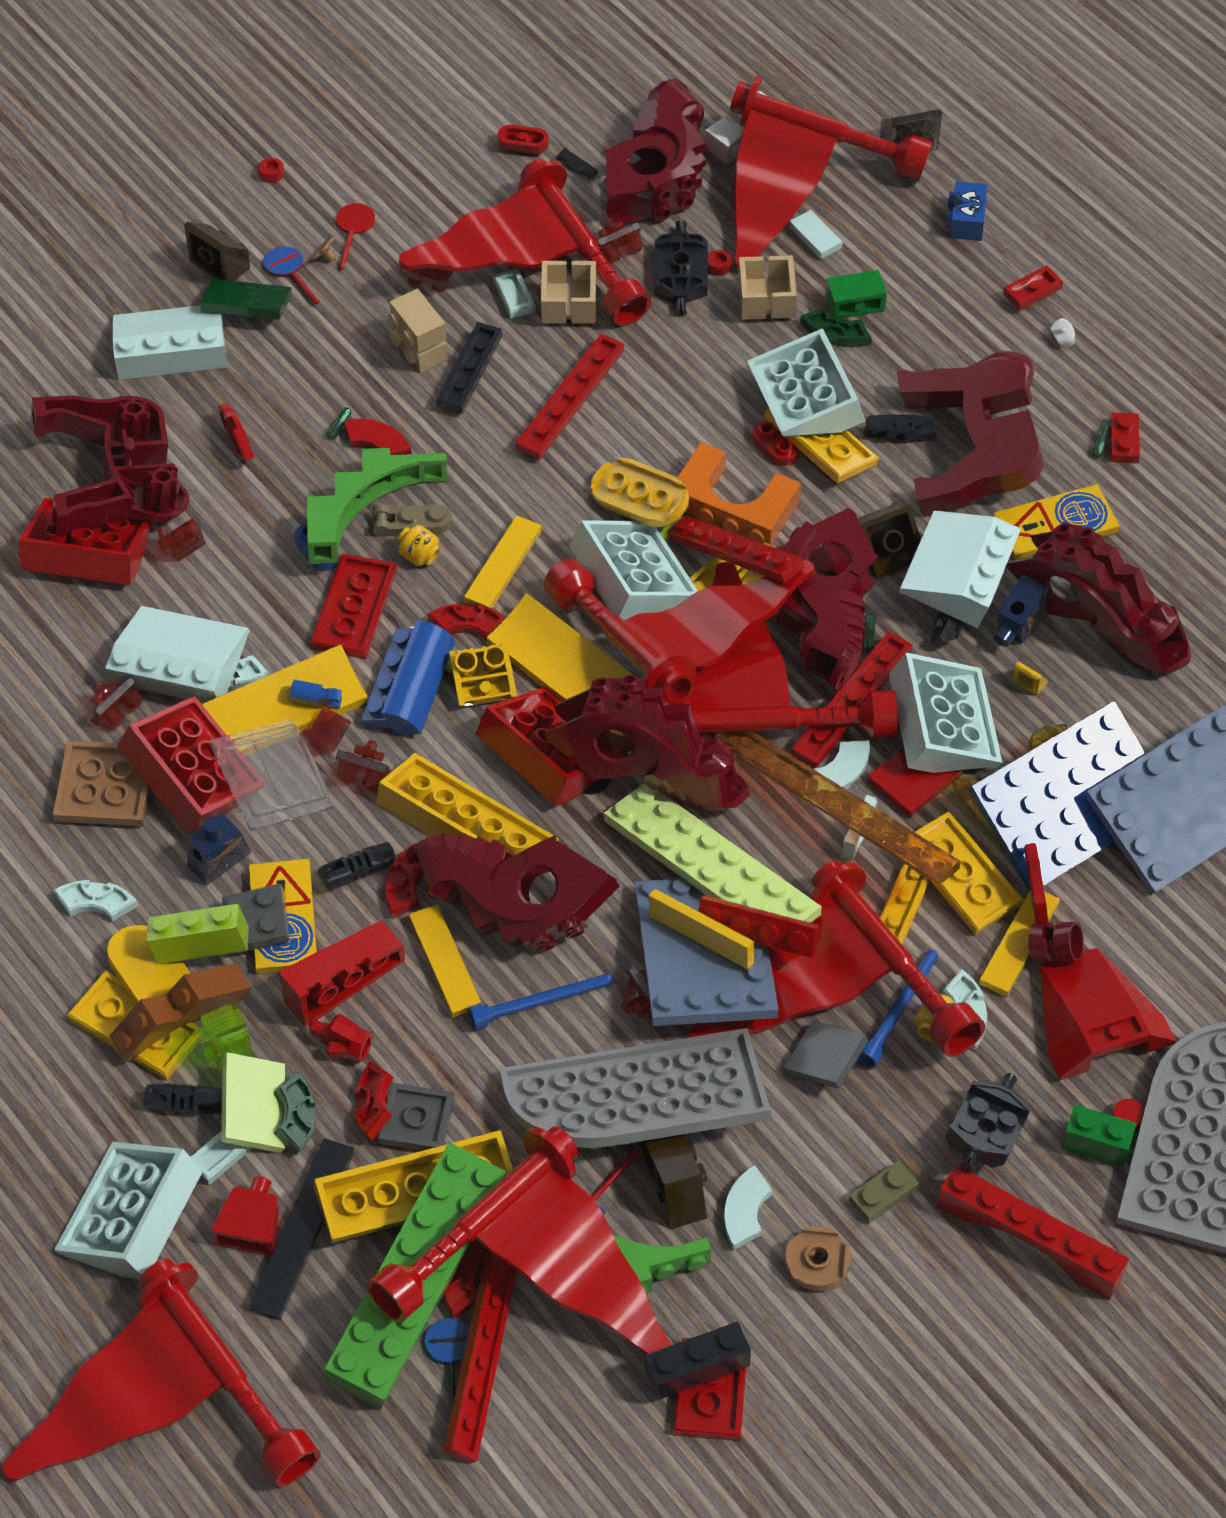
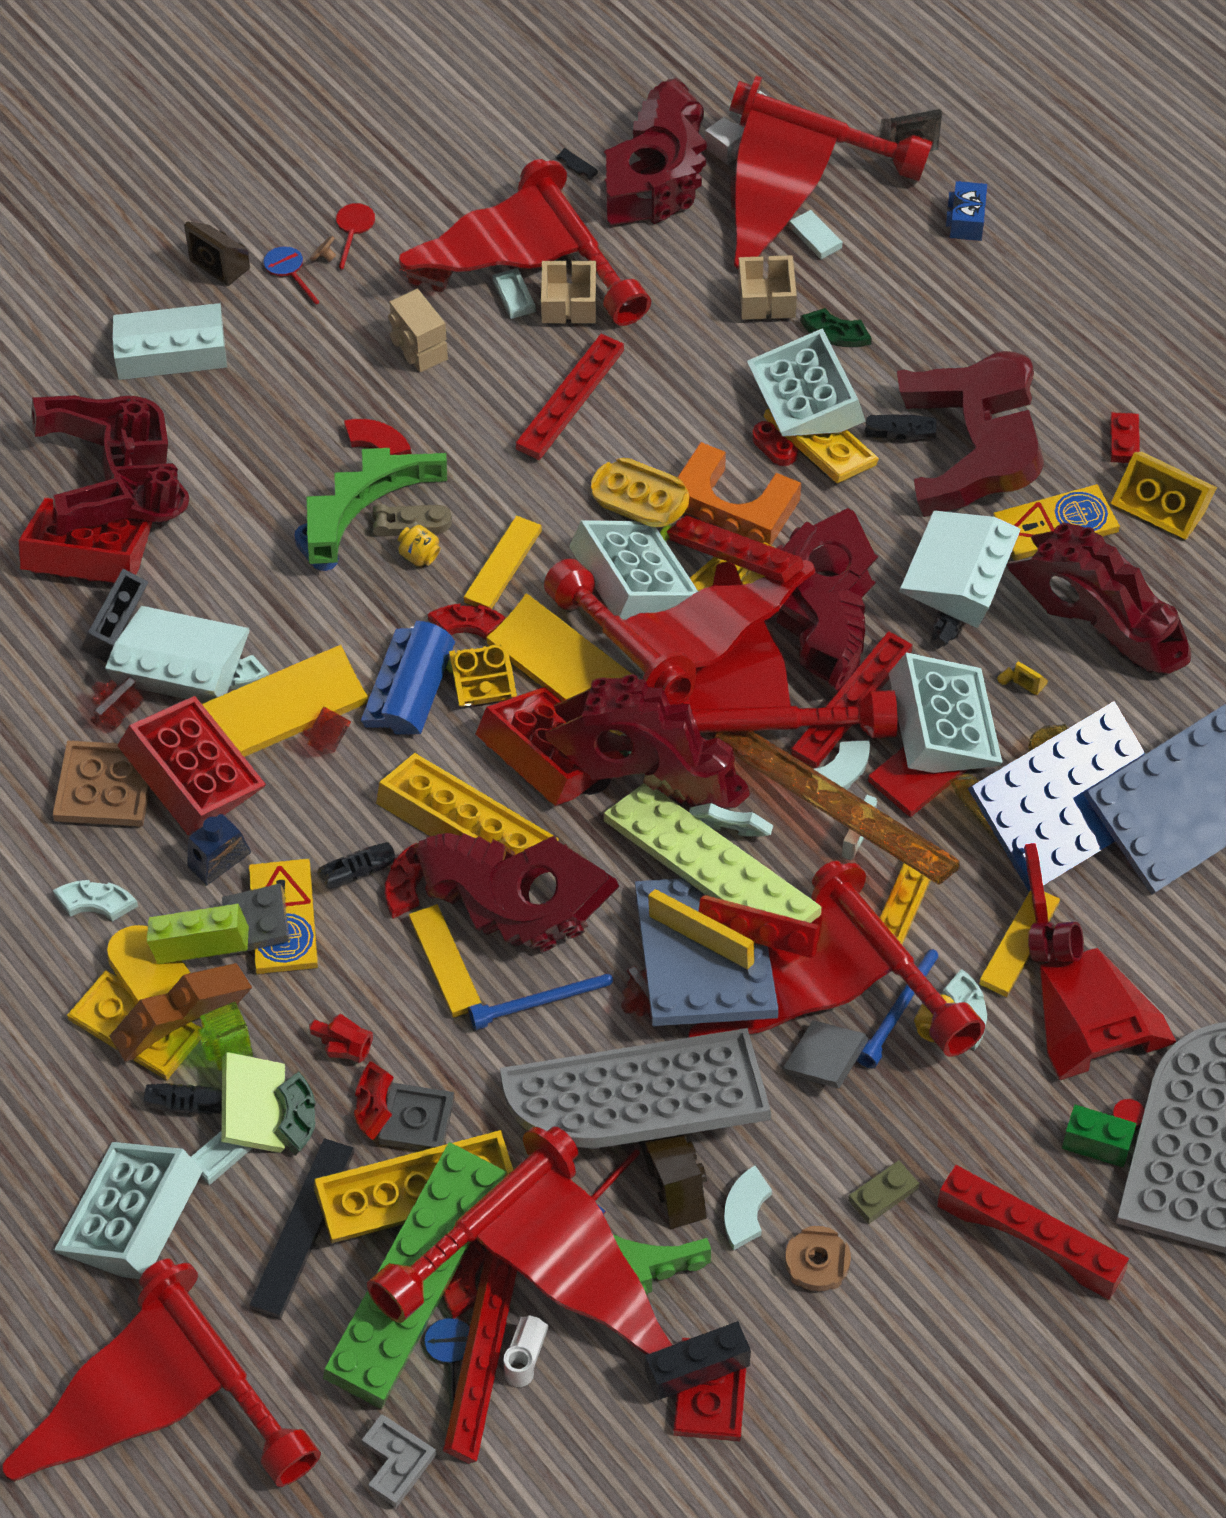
(114, 615): none -> black brick
(181, 540): clear red bracket -> none
(235, 431): red tile -> none
(245, 299): dark green tile -> none
(249, 1219): red torso -> none
(271, 170): red tile -> none
(271, 774): clear piece -> none
(315, 694): blue bar -> none
(338, 423): clear green pin -> none
(339, 971): red wedge -> none
(350, 764): clear red hips -> none
(354, 605): red tile -> none
(404, 1456): none -> light grey plate
(469, 368): black plate -> none
(523, 139): red plate -> none
(524, 1350): none -> white piece
(616, 235): clear red hips -> none
(681, 281): black plate -> none
(719, 262): red tile -> none
(746, 823): none -> light aqua tile
(856, 294): green brick -> none
(870, 621): clear green pin -> none
(892, 537): dark brown slope -> none
(978, 888): yellow tile -> none
(993, 1108): black plate -> none
(1006, 676): none -> yellow piece
(1021, 611): dark blue torso -> none
(1033, 287): red plate -> none
(1063, 332): white piece -> none
(1101, 439): clear green pin -> none
(1163, 495): none -> yellow slope

